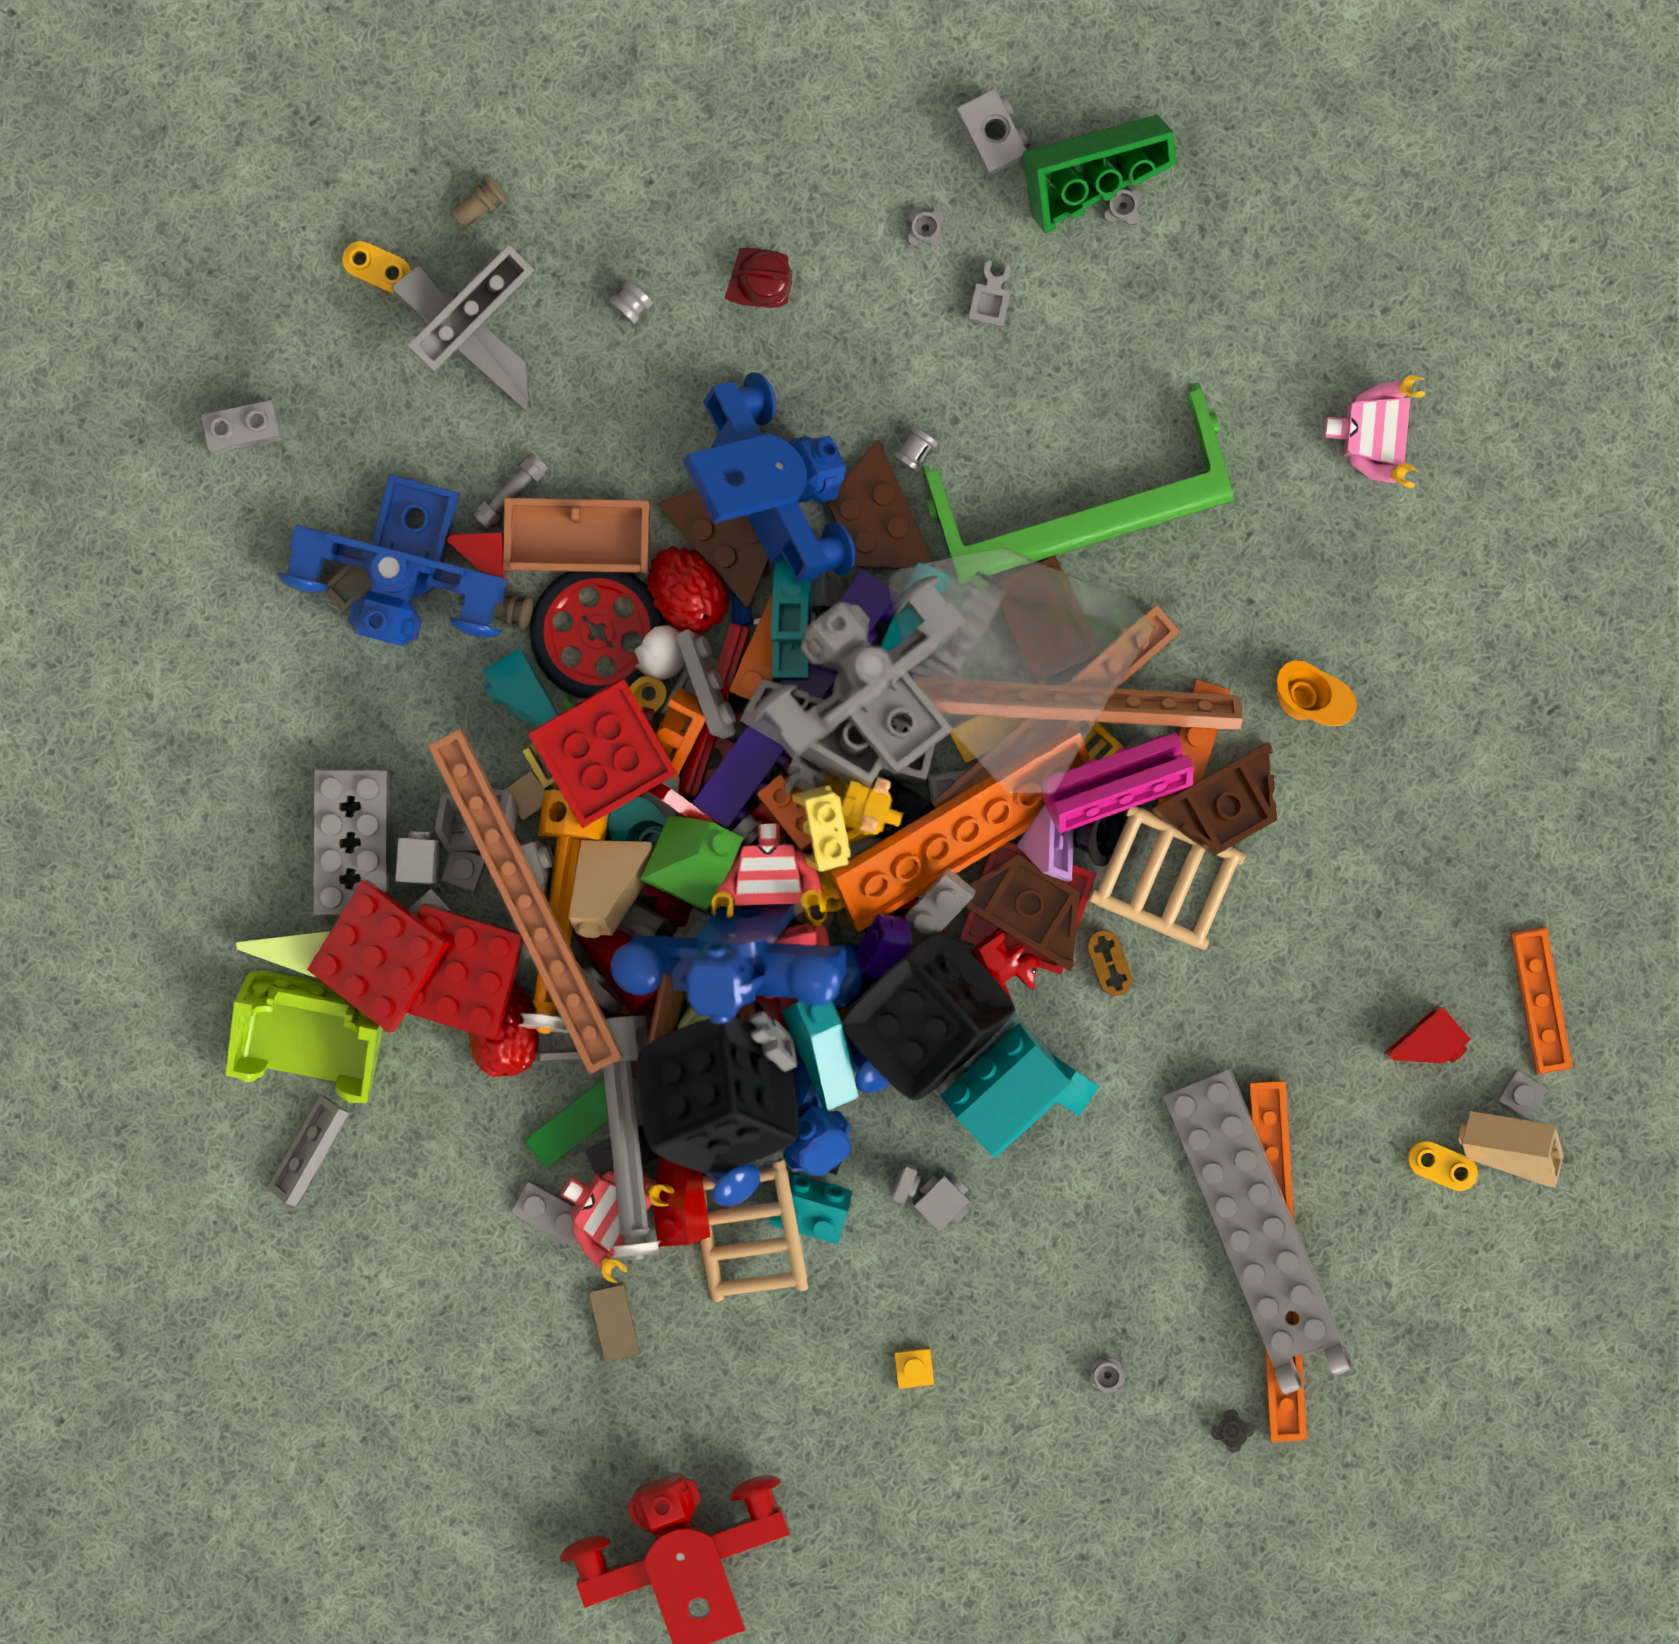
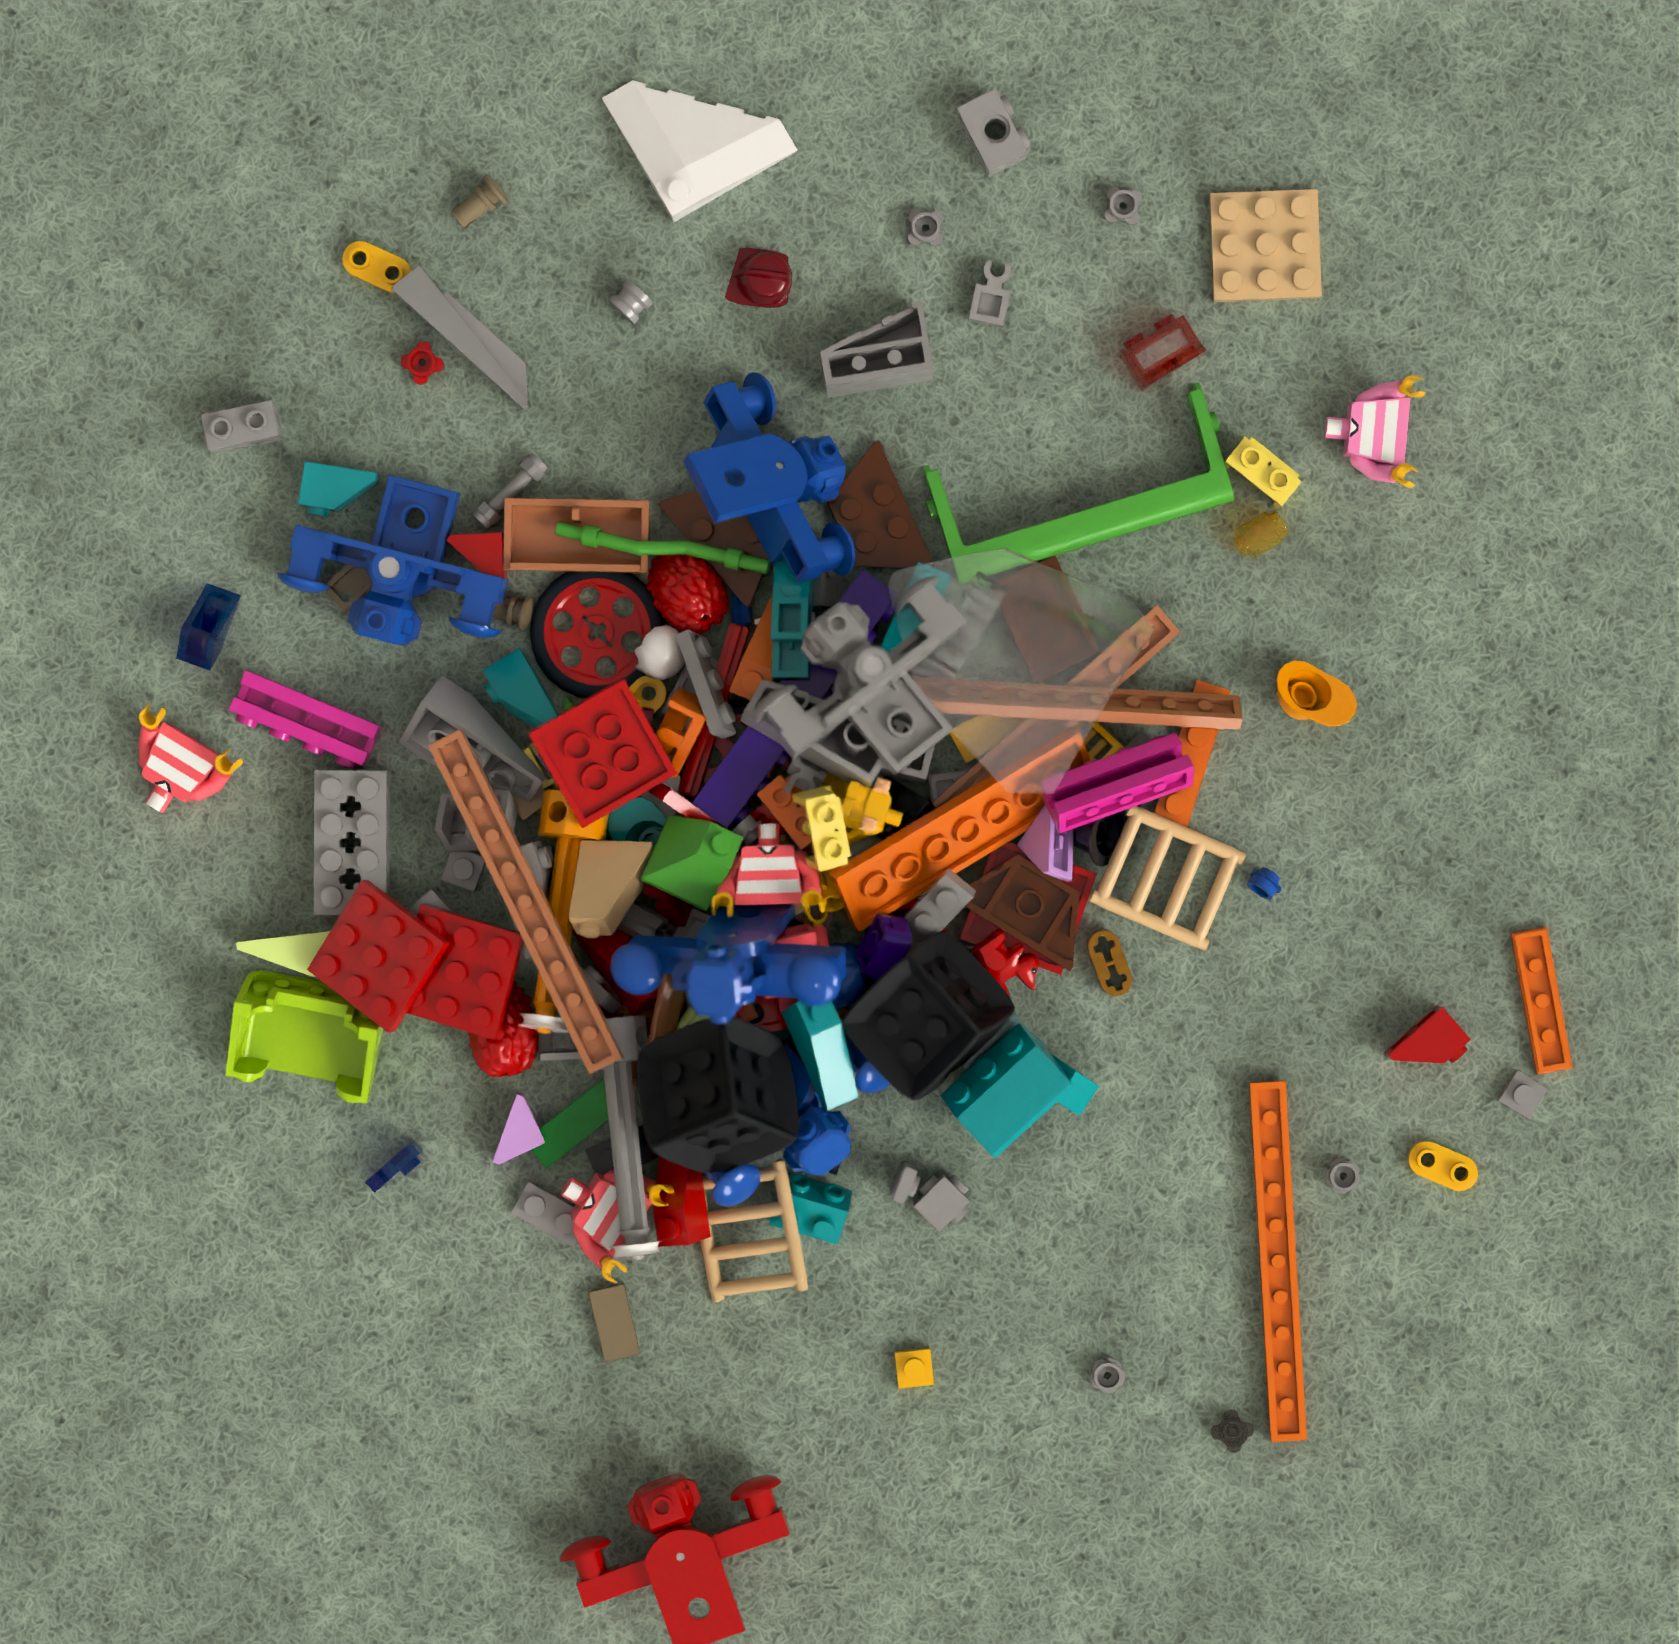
(179, 763): none -> torso
(207, 627): none -> clear blue slope
(306, 719): none -> dark pink brick
(308, 1150): light grey plate -> none
(332, 487): none -> teal slope
(403, 1161): none -> clear blue plate
(418, 858): light grey brick -> none
(422, 352): none -> red plate
(452, 708): none -> light grey wedge
(471, 308): light grey slope -> none
(520, 1132): none -> lavender slope
(694, 147): none -> white slope
(731, 558): none -> bright green bar
(776, 1041): light grey plate -> none
(880, 357): none -> light grey wedge
(915, 449): light grey bush -> none
(1094, 167): green wedge -> none
(1162, 351): none -> clear red window
(1225, 804): reddish brown wing -> none
(1255, 1225): light grey hinge -> none
(1260, 534): none -> clear yellow brick
(1263, 470): none -> light yellow window
(1264, 883): none -> blue plate
(1265, 245): none -> tan plate
(1333, 1178): none -> light grey plate
(1513, 1146): tan slope -> none

